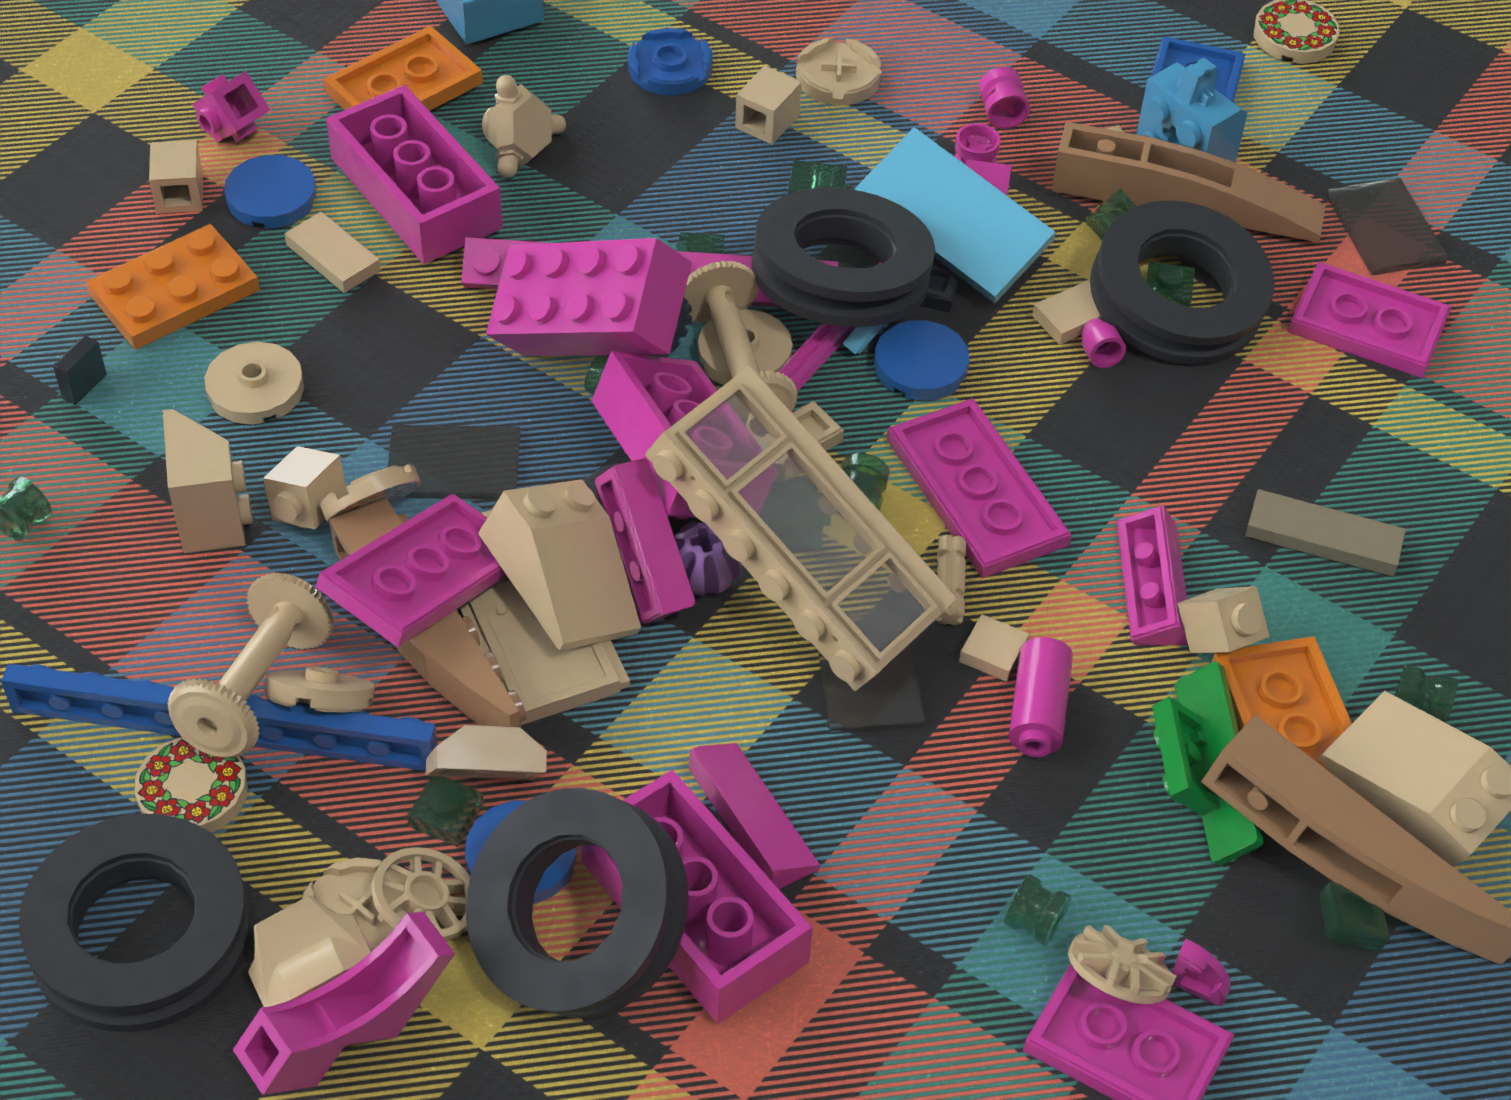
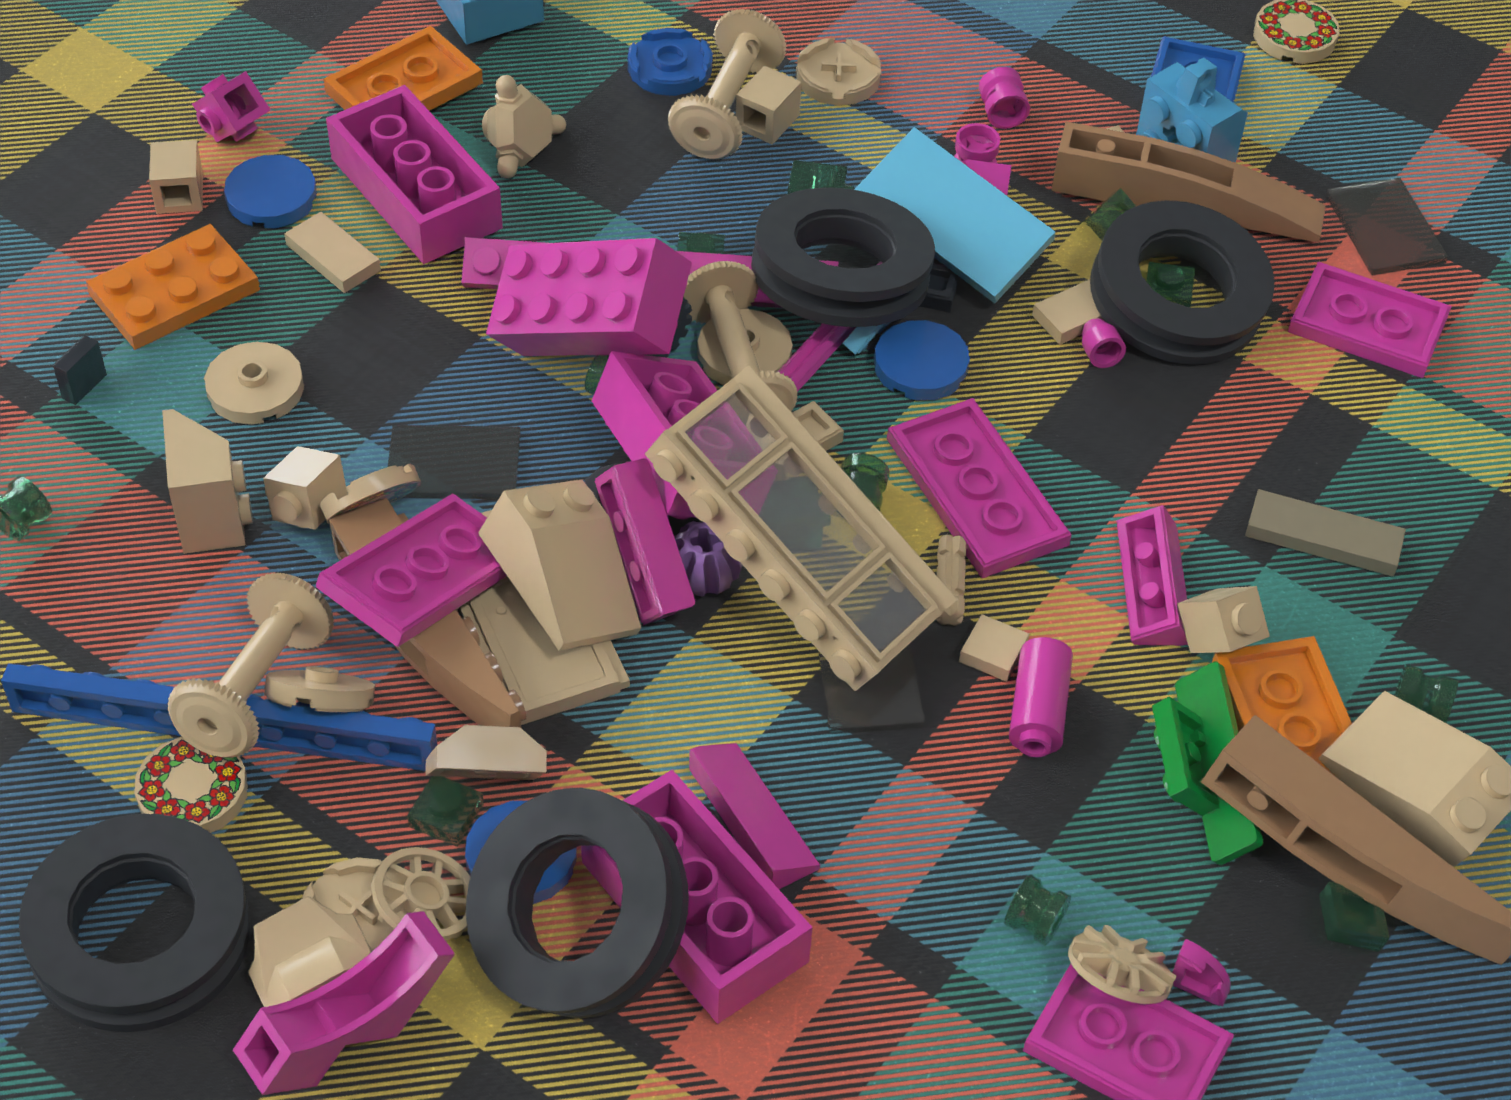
(706, 123): none -> tan hose

